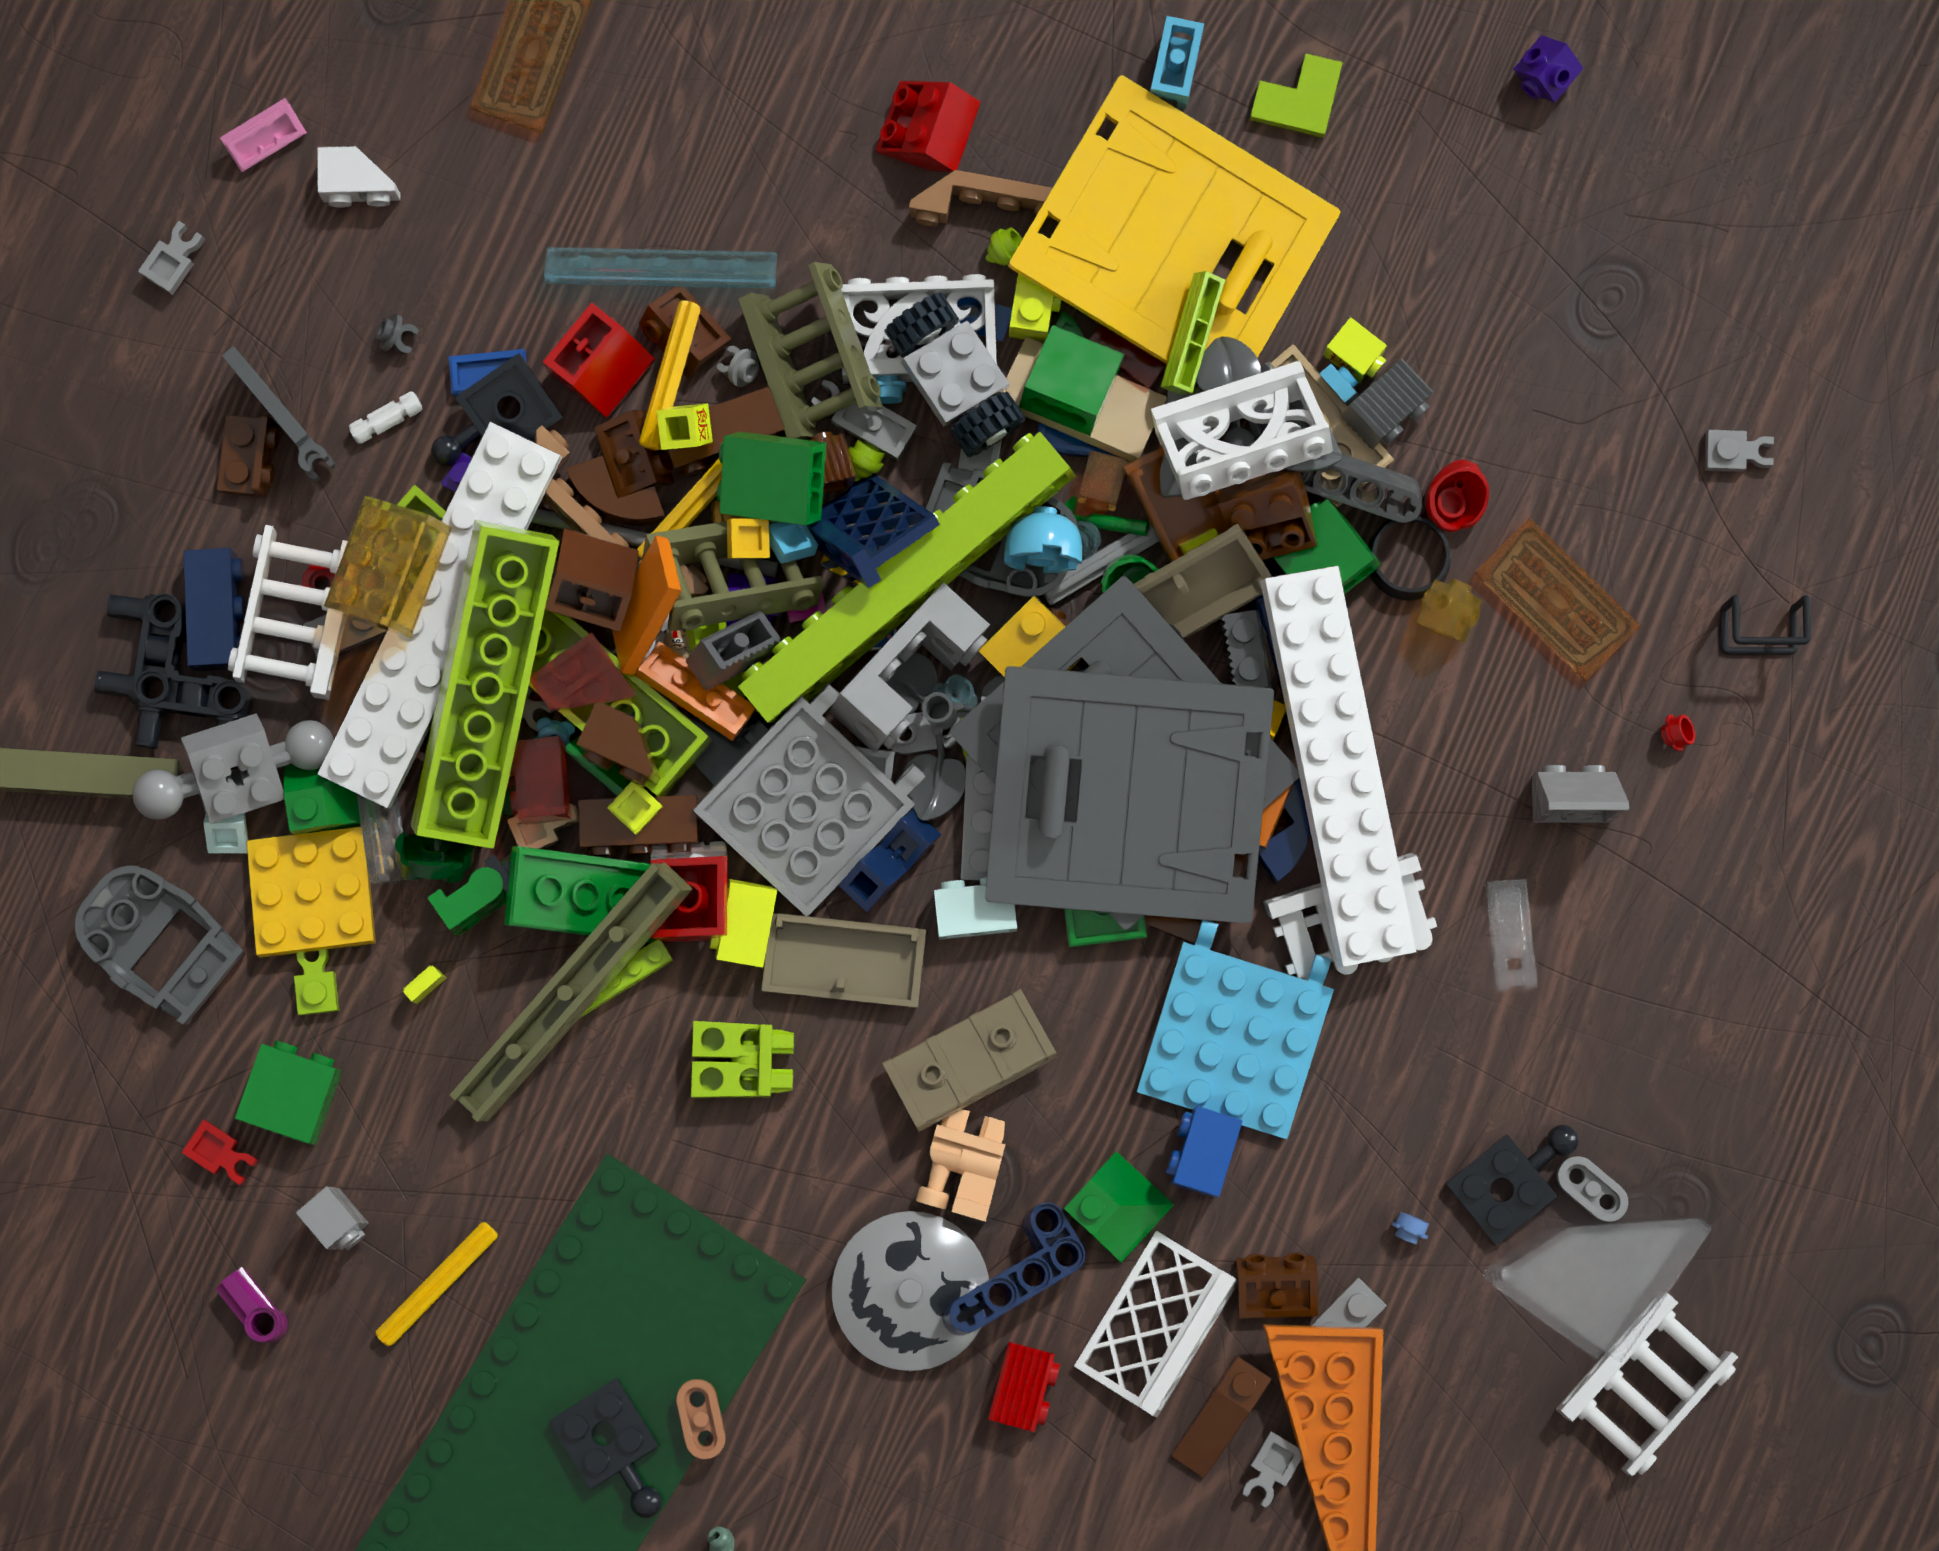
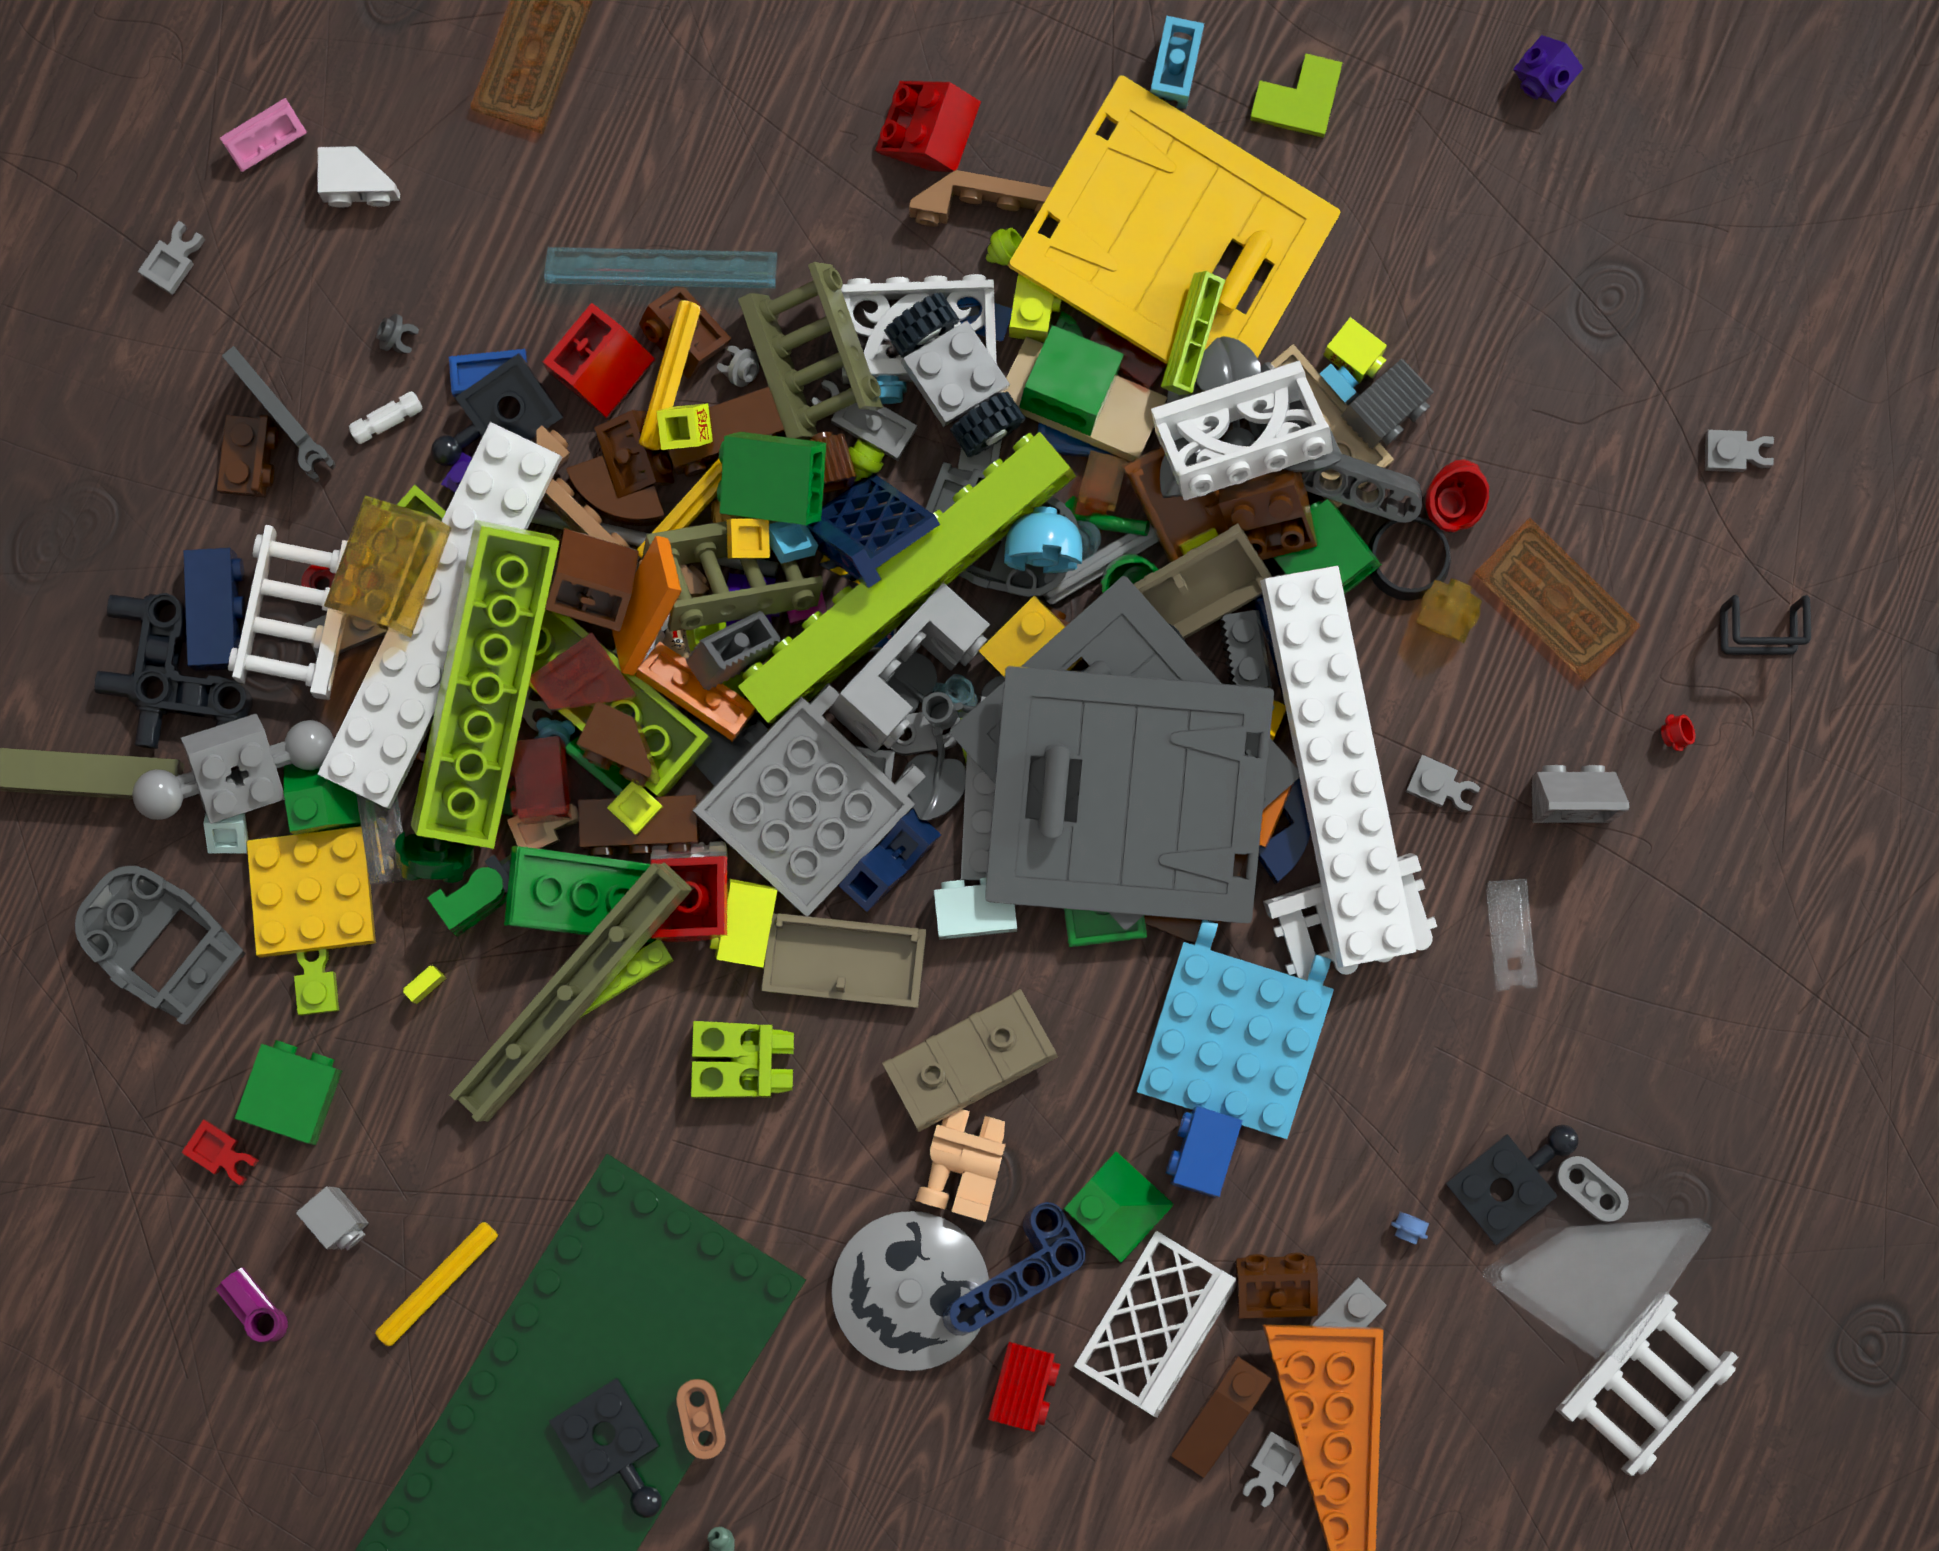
(1436, 782): none -> light grey plate

